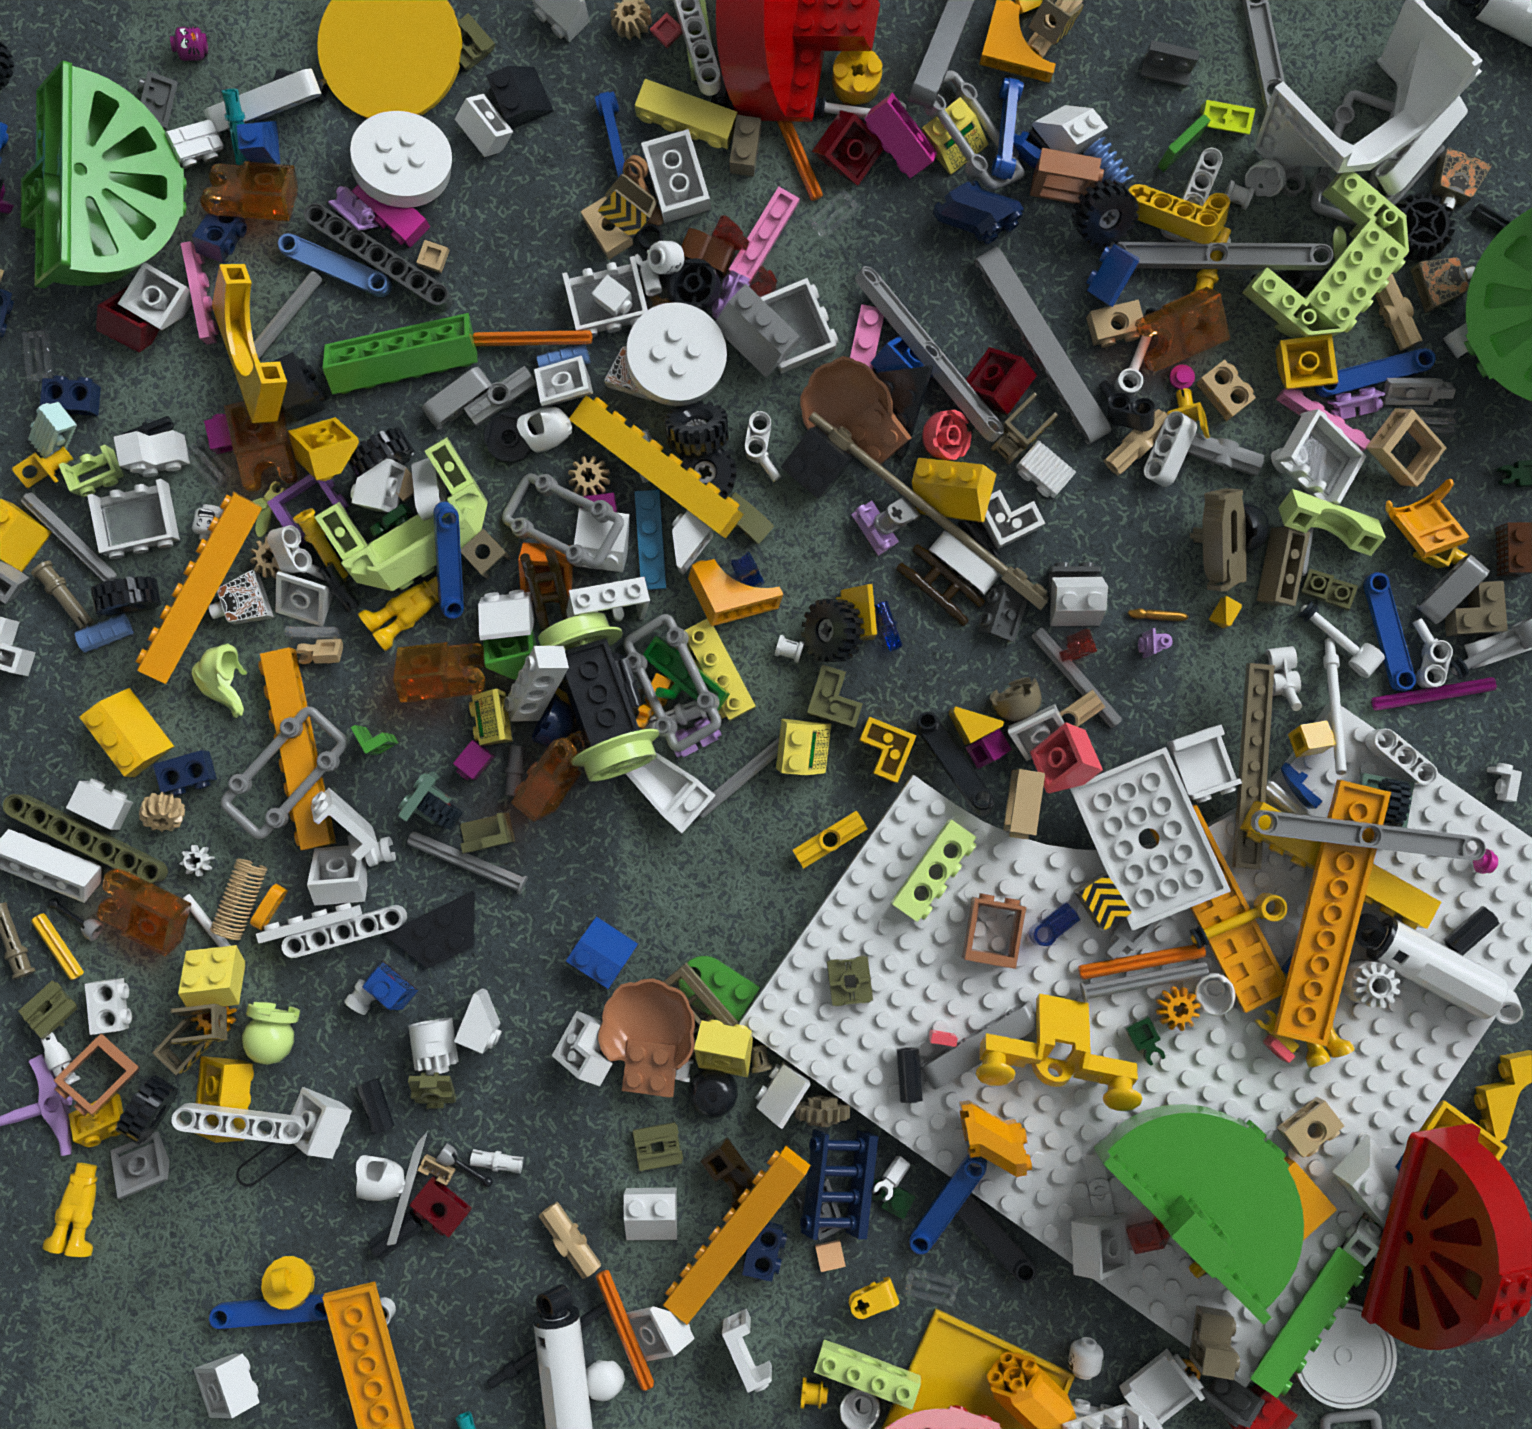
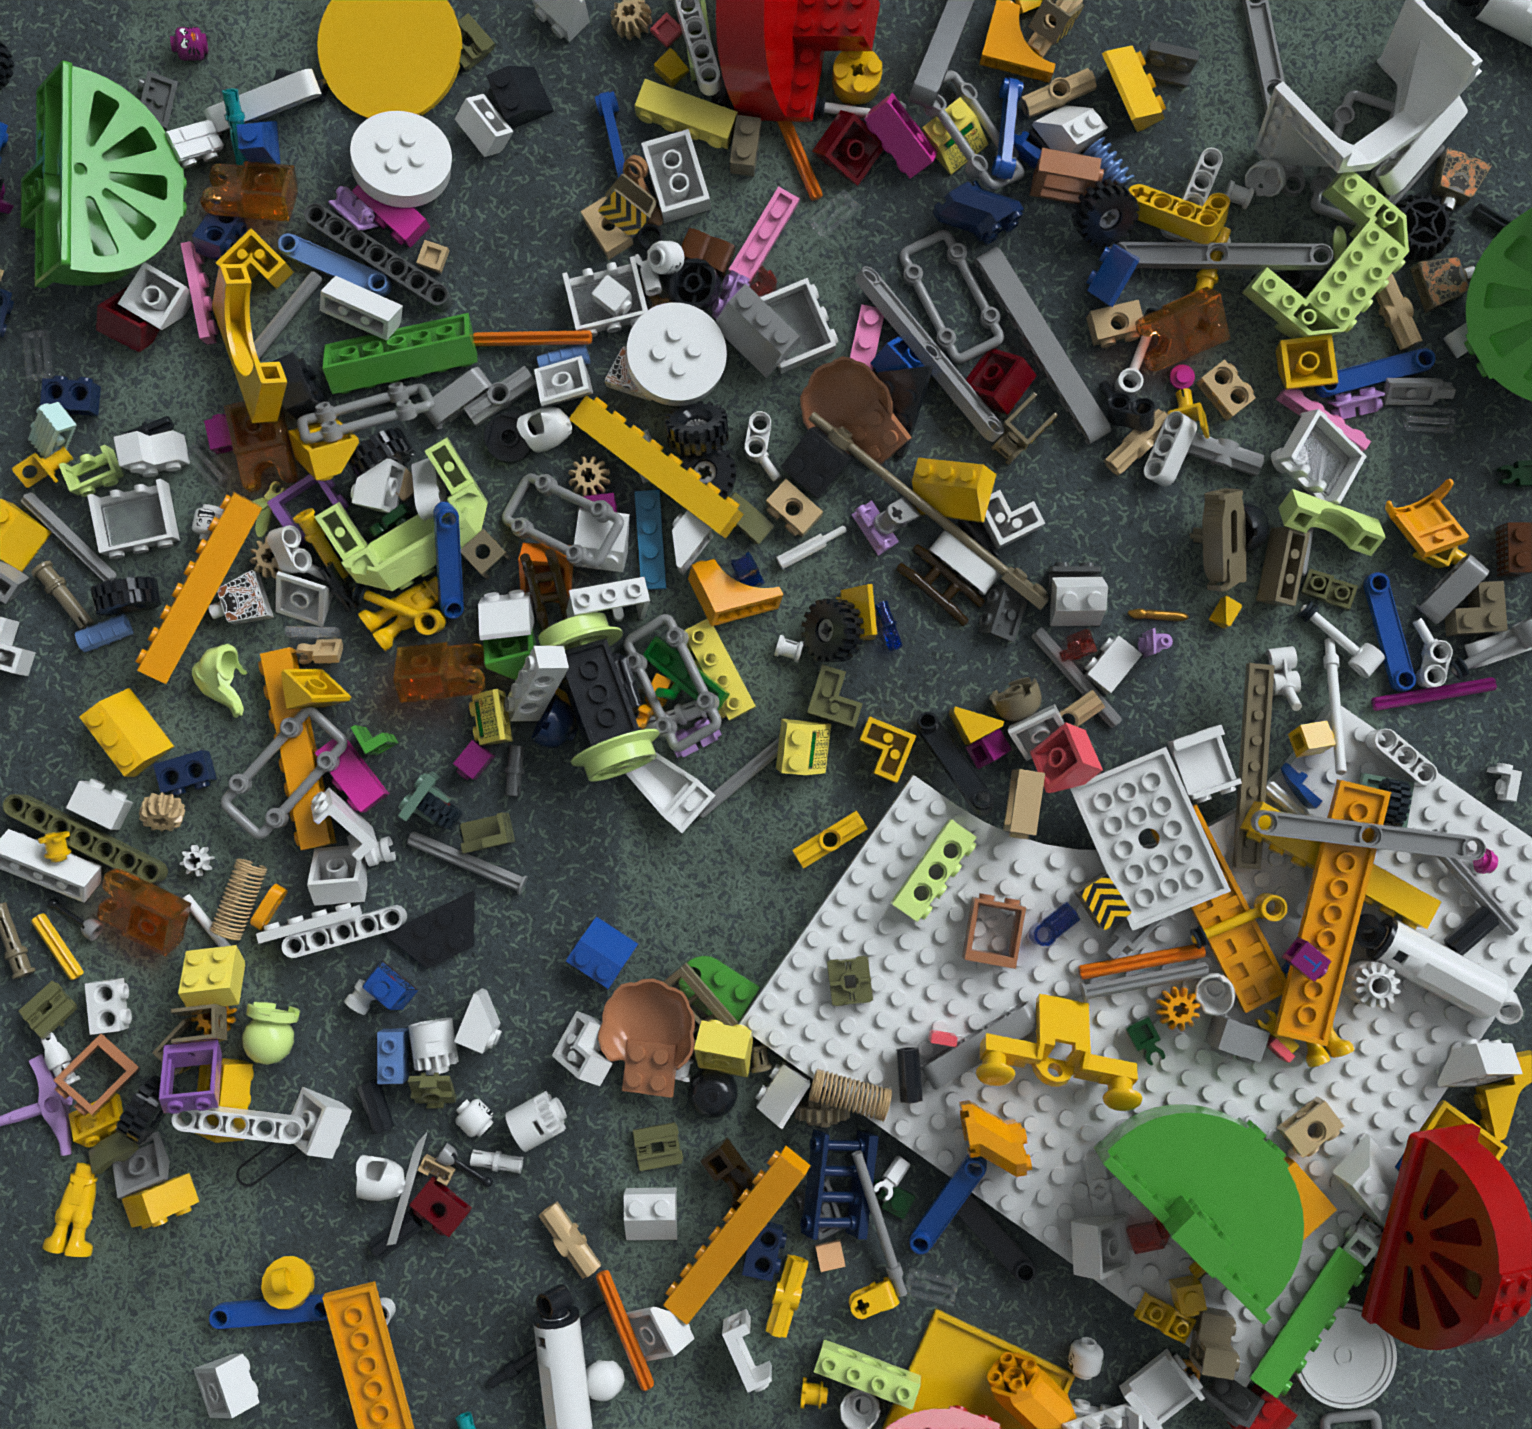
(55, 846): none -> yellow brick
(109, 1150): none -> olive slope
(158, 1202): none -> yellow brick
(190, 1055): none -> medium lavender window
(258, 259): none -> yellow brick
(311, 689): none -> yellow slope
(355, 779): none -> dark pink brick
(360, 308): none -> white brick
(362, 593): none -> yellow piece
(393, 1056): none -> medium blue brick
(396, 394): none -> light grey bar
(474, 1117): none -> white head
(536, 1121): none -> white gear
(549, 779): clear orange brick -> none
(670, 67): none -> yellow slope
(730, 232): clear red bracket -> none
(787, 1296): none -> yellow piece
(788, 495): none -> tan brick
(807, 548): none -> white axle
(882, 1105): none -> tan piece
(893, 1267): none -> light grey bar
(945, 336): none -> light grey bar
(947, 435): coral cylinder -> none
(1045, 470): white brick -> none
(1071, 88): none -> tan piece
(1112, 664): none -> white brick
(1135, 86): none -> yellow slope
(1164, 1317): none -> yellow slope
(1183, 142): bright green tile -> none
(1187, 1295): none -> yellow brick
(1228, 116): neon yellow hinge -> none
(1236, 1038): none -> light grey brick
(1306, 959): none -> magenta brick
(1390, 434): tan window -> none
(1479, 893): none -> light grey axle
(1479, 1064): none -> white slope

